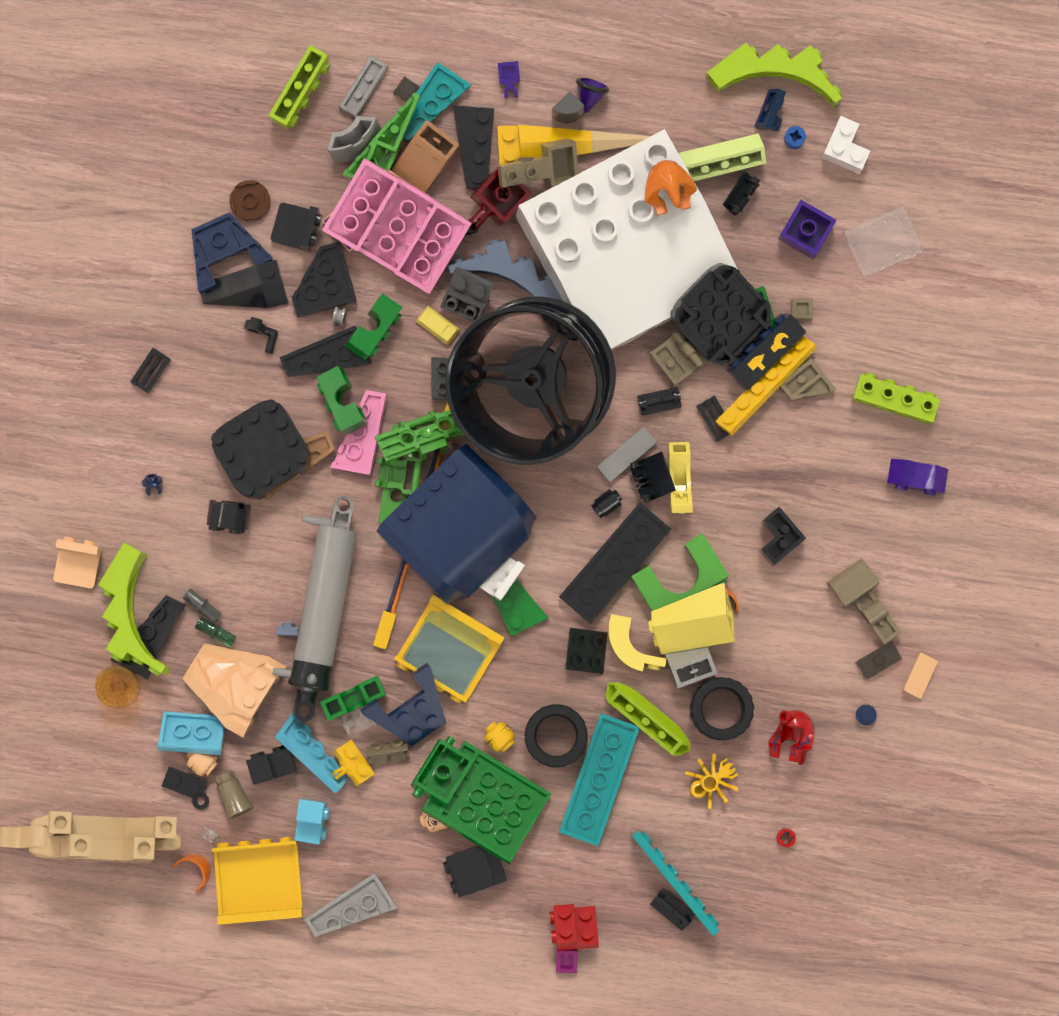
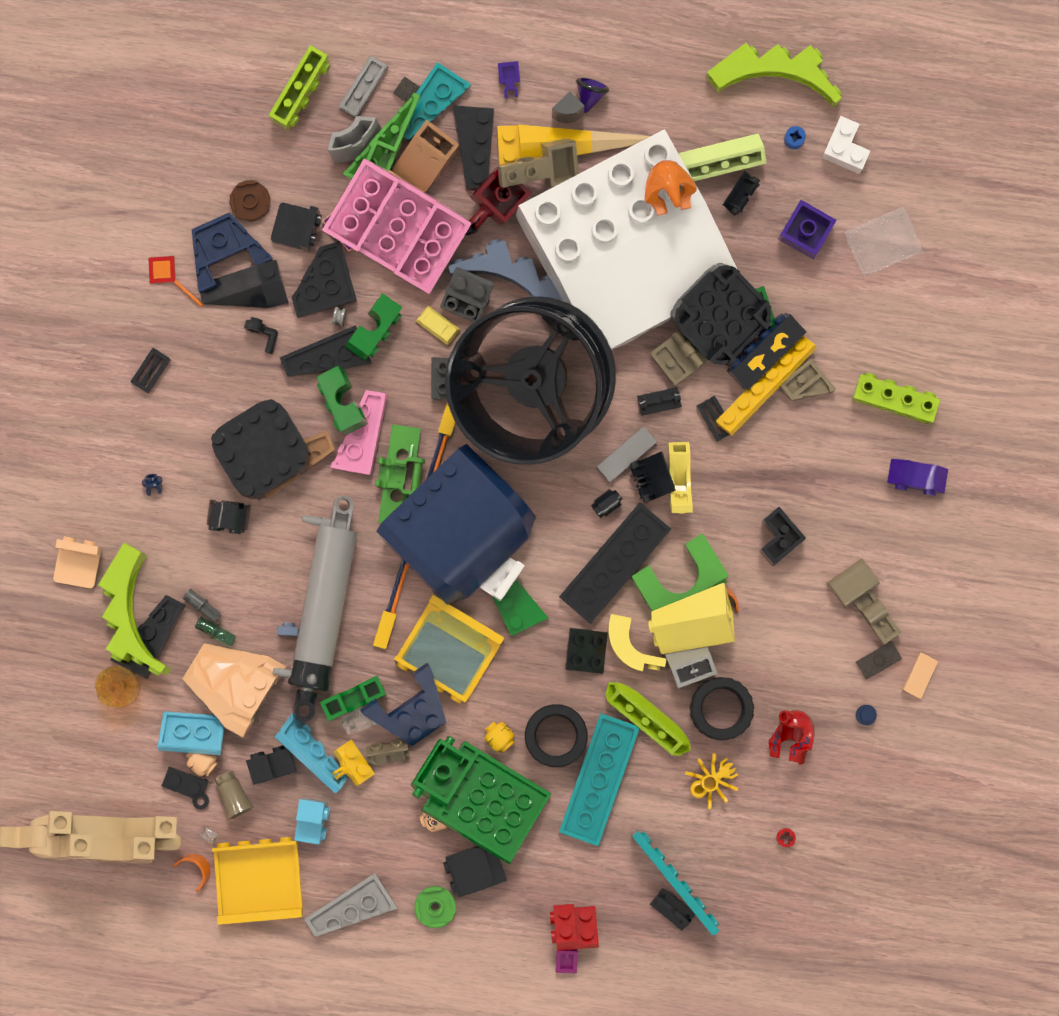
(163, 271): none -> piece
(421, 440): bright green piece -> none
(427, 915): none -> bright green plate
(767, 117): dark blue hinge -> none
(802, 309): dark tan tile -> none

